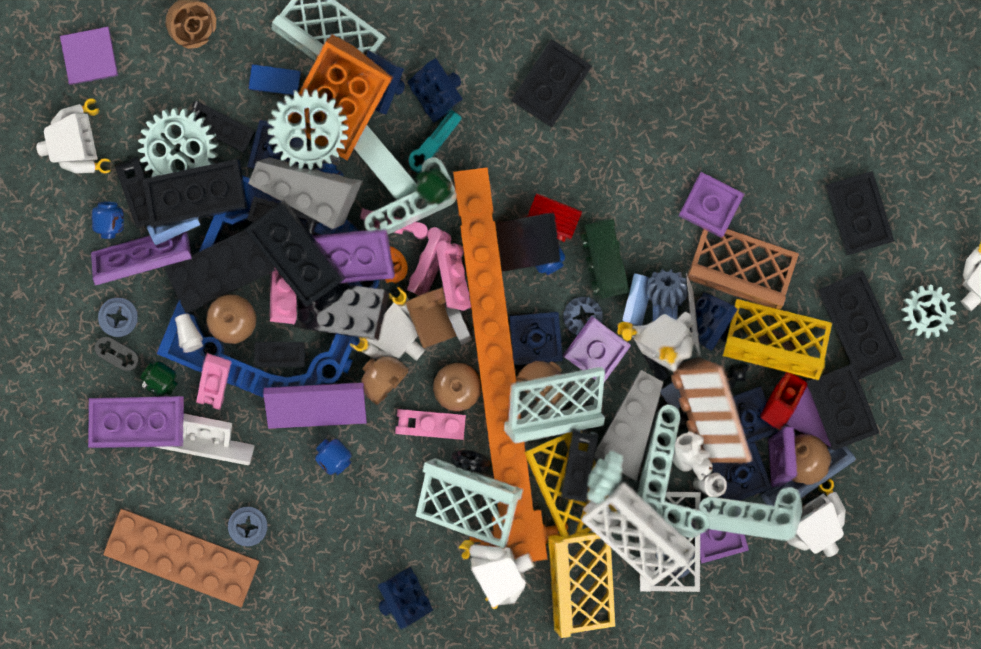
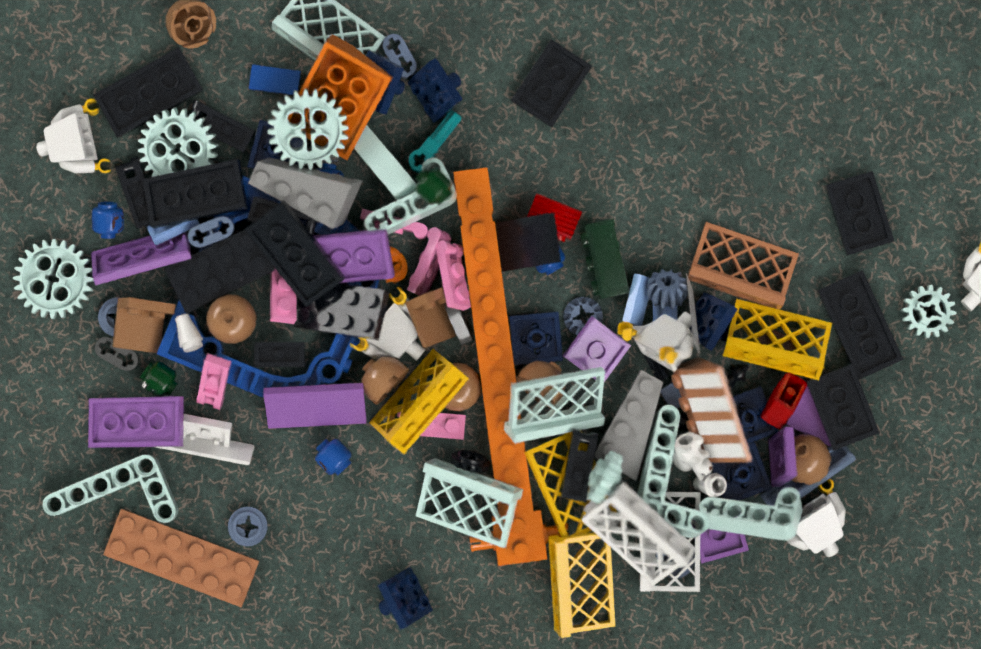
(32, 272): none -> light aqua gear
(89, 55): medium lavender tile -> none
(114, 483): none -> light aqua beam
(140, 324): none -> medium nougat bracket
(148, 92): none -> black plate
(209, 226): none -> sand blue beam
(404, 52): none -> sand blue beam
(429, 402): none -> yellow fence
(498, 571): white torso -> none
(711, 205): medium lavender tile -> none

